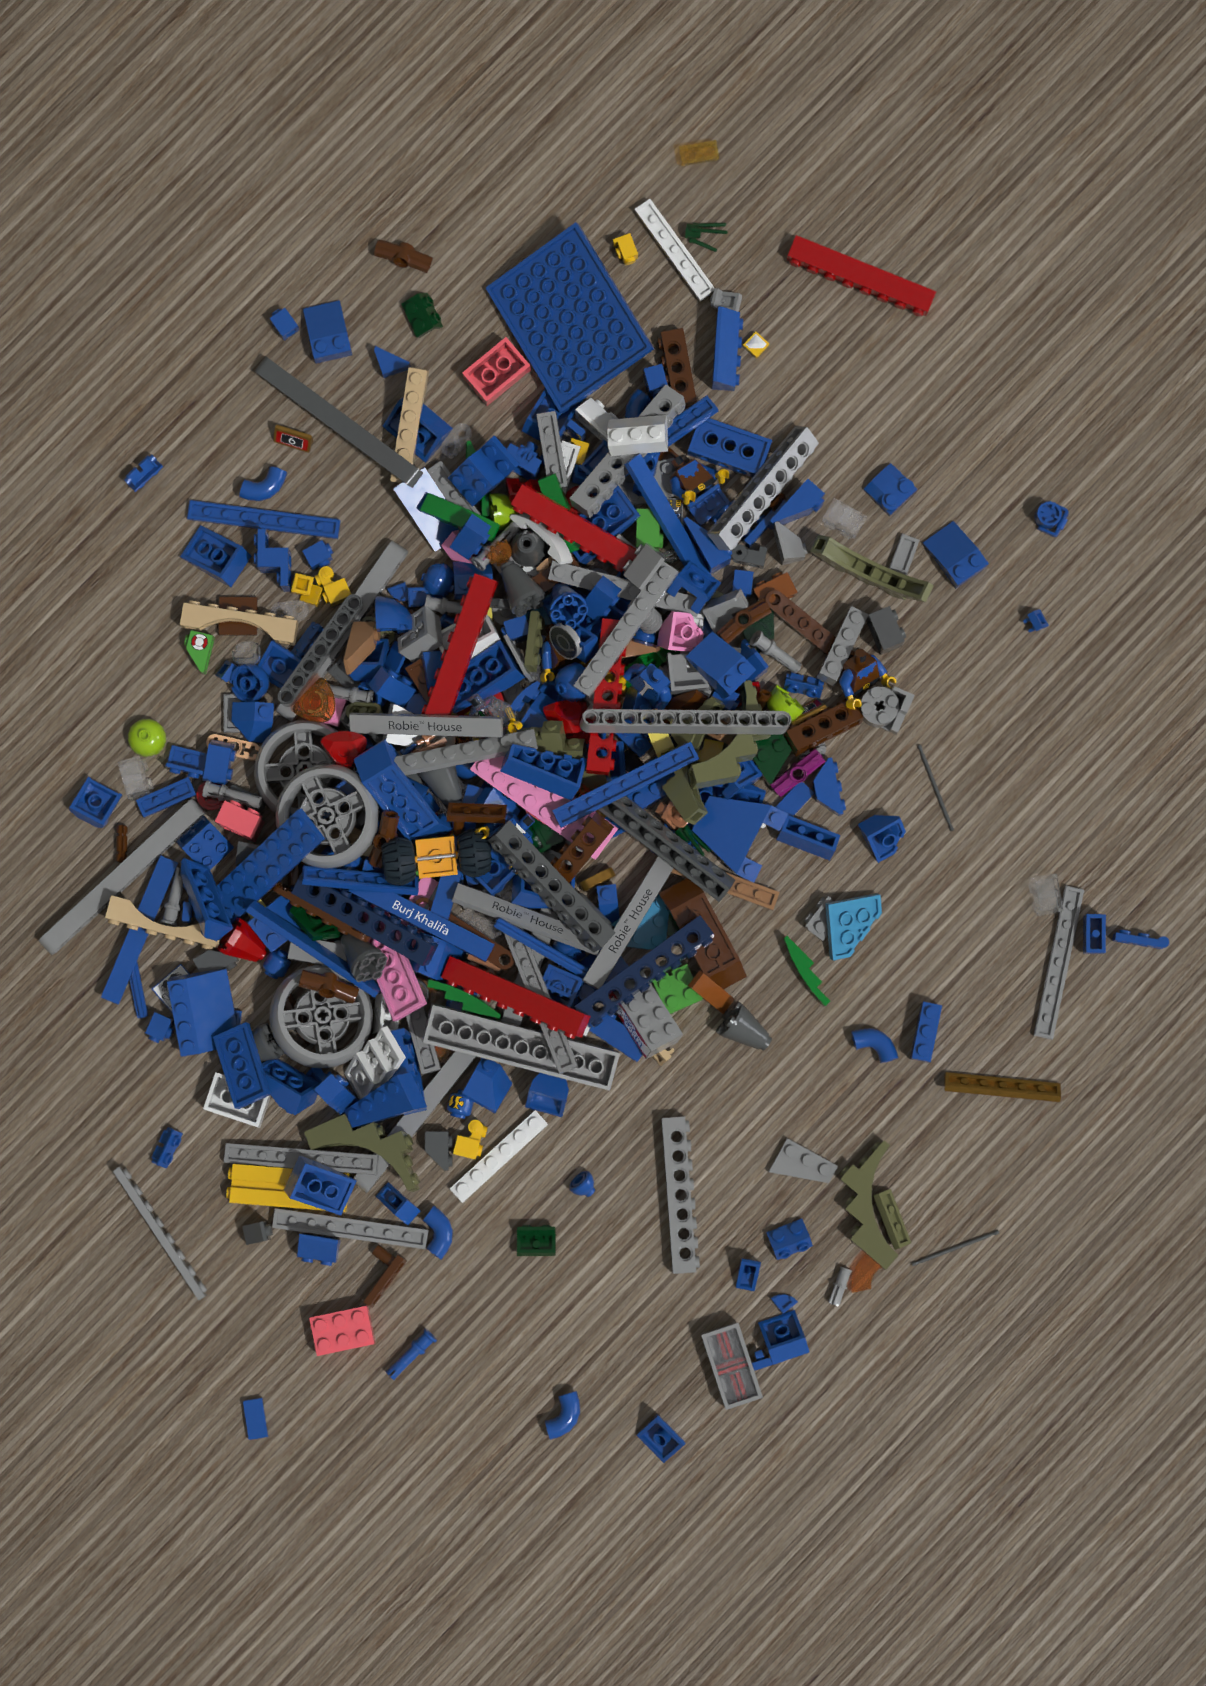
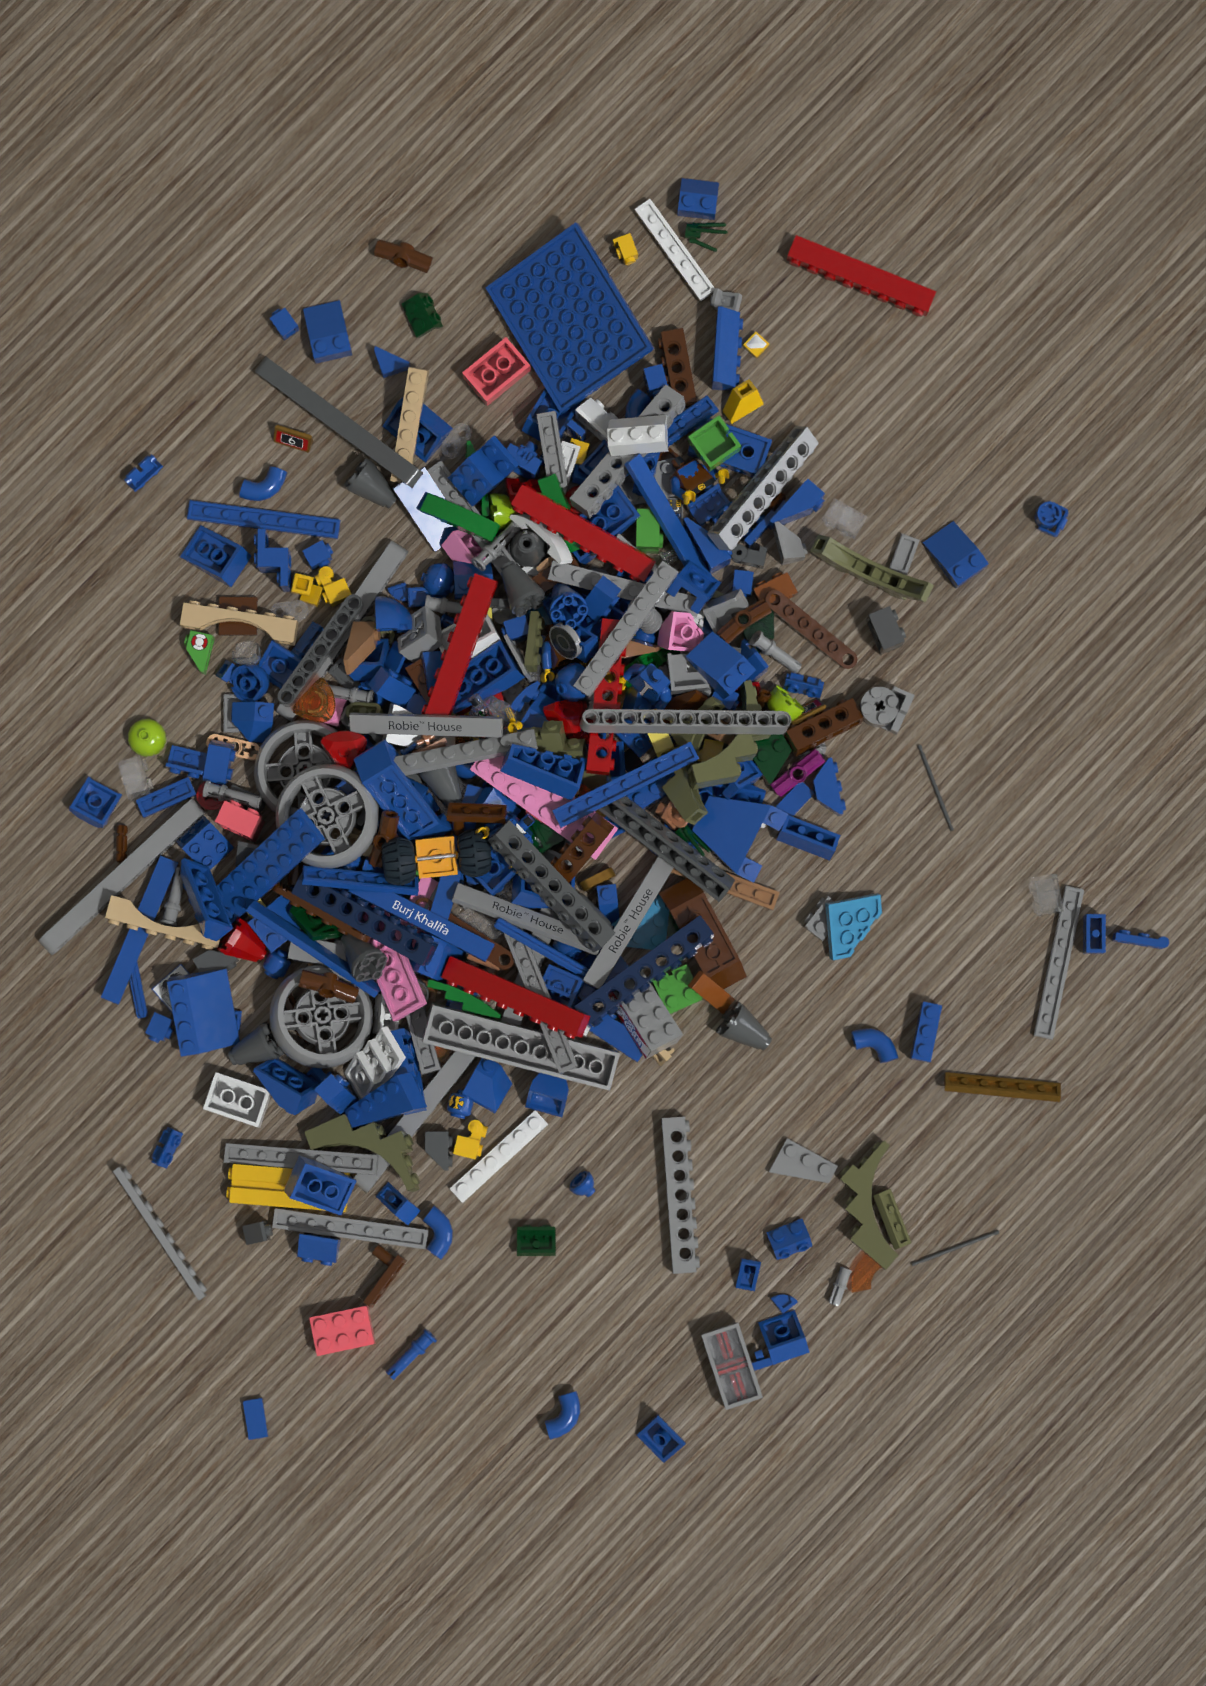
(187, 912): blue tile -> none
(242, 1065): blue plate -> none
(371, 484): none -> dark grey cone
(470, 536): blue brick -> none
(500, 553): clear orange piece -> none
(643, 565): light grey slope -> none
(698, 199): none -> blue slope
(699, 153): clear yellow plate -> none
(712, 443): none -> bright green piece
(742, 401): none -> yellow slope
(802, 964): green slope -> none
(842, 645): light grey arch -> none
(861, 673): torso -> none
(882, 835): blue slope -> none
(890, 489): blue slope -> none
(1037, 620): blue tile -> none

